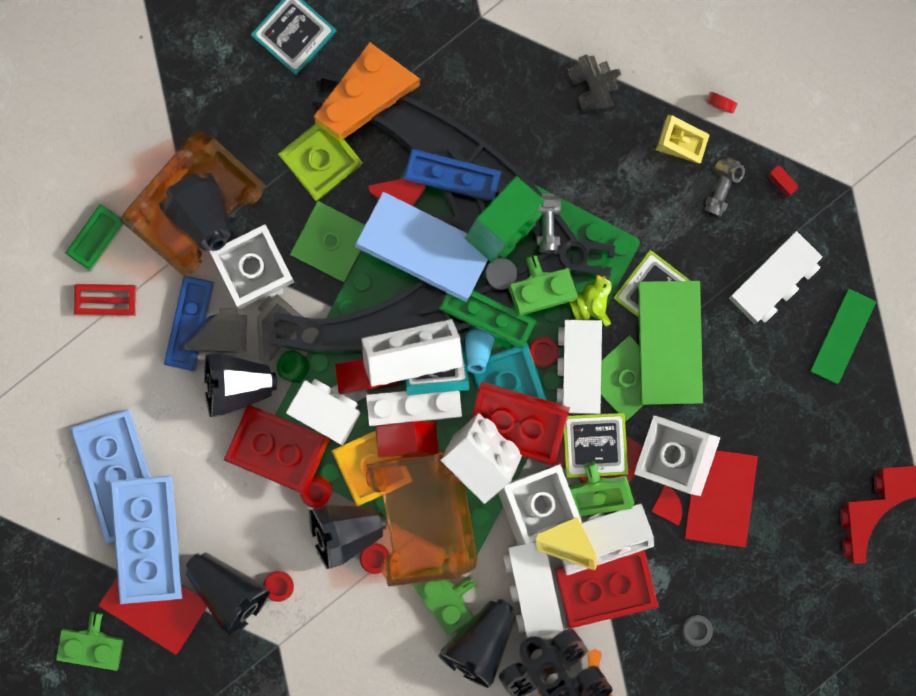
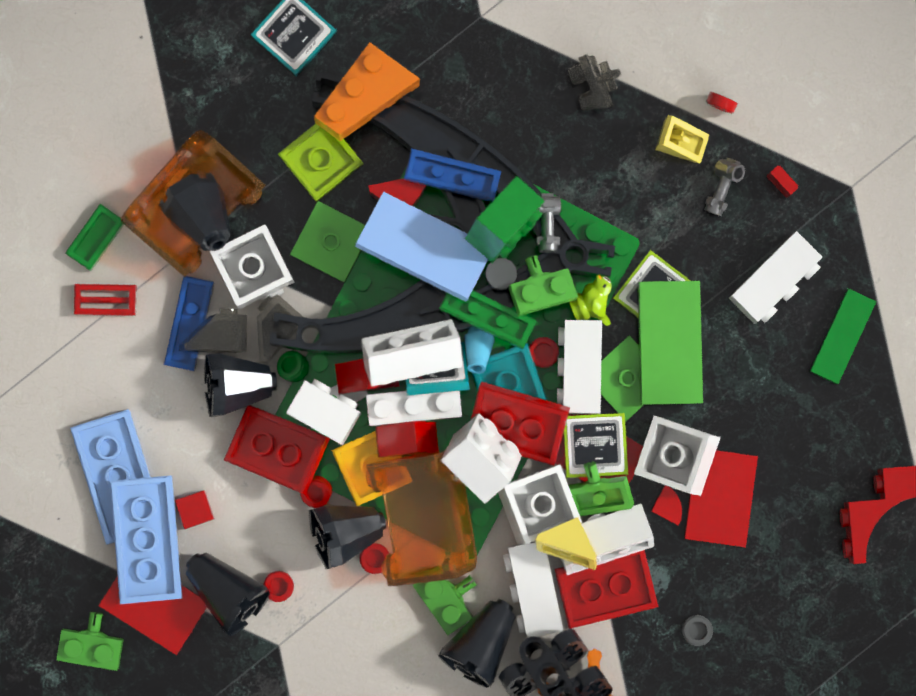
(194, 509): none -> red tile

